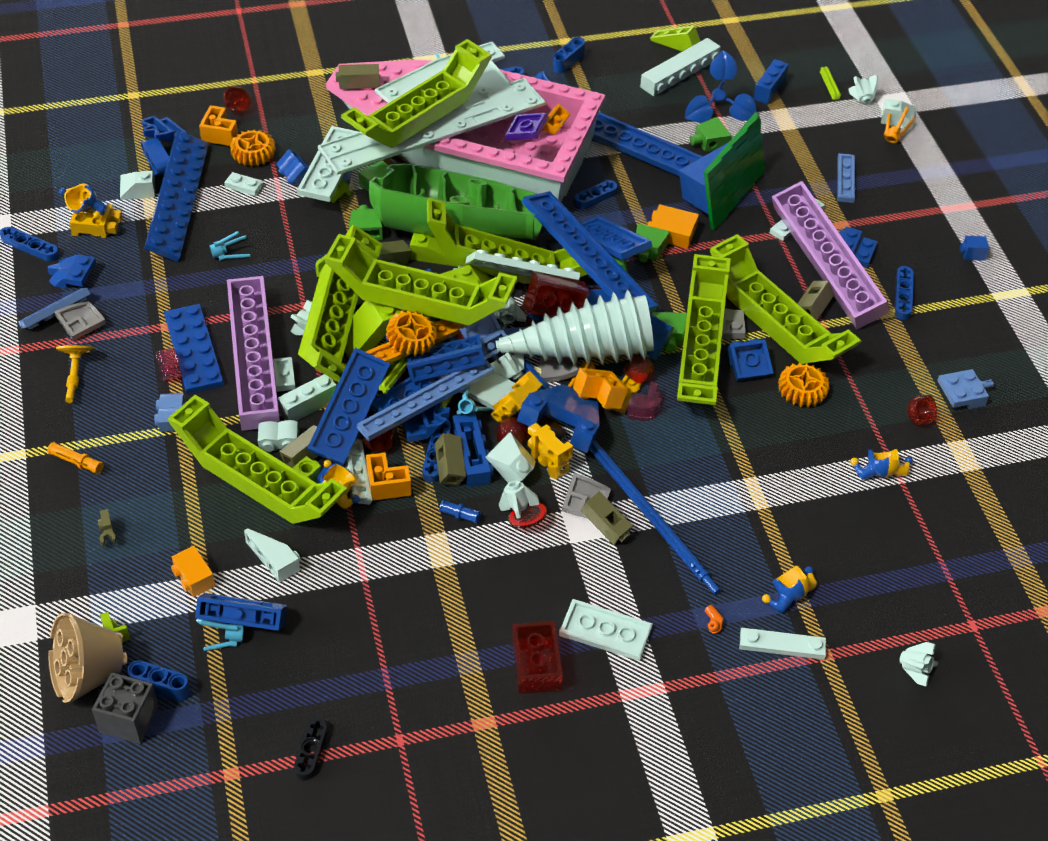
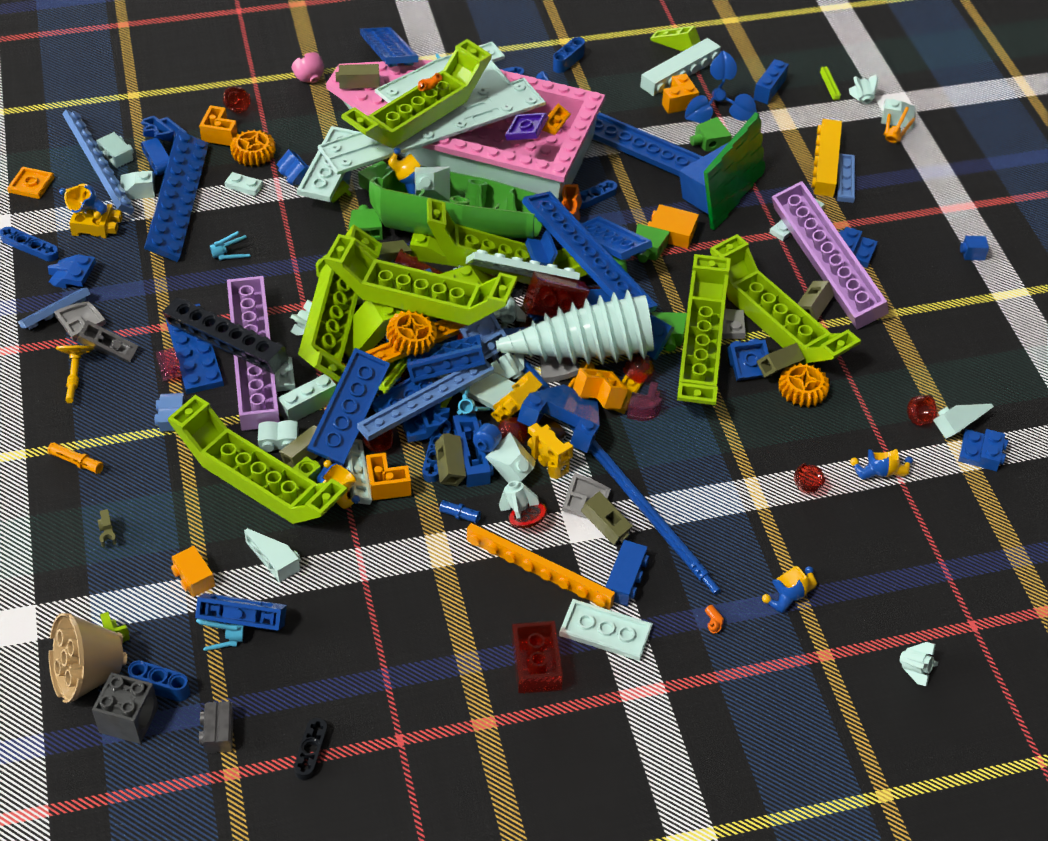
(30, 182): none -> light orange tile
(98, 162): none -> medium blue plate
(106, 342): none -> flat silver slope
(115, 149): none -> light aqua brick
(218, 727): none -> flat silver brick
(226, 335): none -> black brick
(308, 68): none -> bright pink cylinder
(389, 46): none -> blue plate
(404, 169): none -> yellow piece
(413, 262): none -> clear red pin
(429, 83): none -> orange arm
(434, 182): none -> light aqua slope
(487, 437): none -> blue head
(540, 566): none -> light orange plate
(542, 250): none -> blue panel
(572, 199): none -> orange brick
(627, 571): none -> blue brick
(679, 95): none -> light orange brick
(780, 360): none -> olive brick
(782, 643): light aqua plate -> none
(809, 478): none -> clear red hair
(827, 157): none -> yellow brick
(903, 292): blue beam -> none
(958, 417): none -> light aqua slope
(965, 389): medium blue plate -> none
(983, 449): none -> blue plate

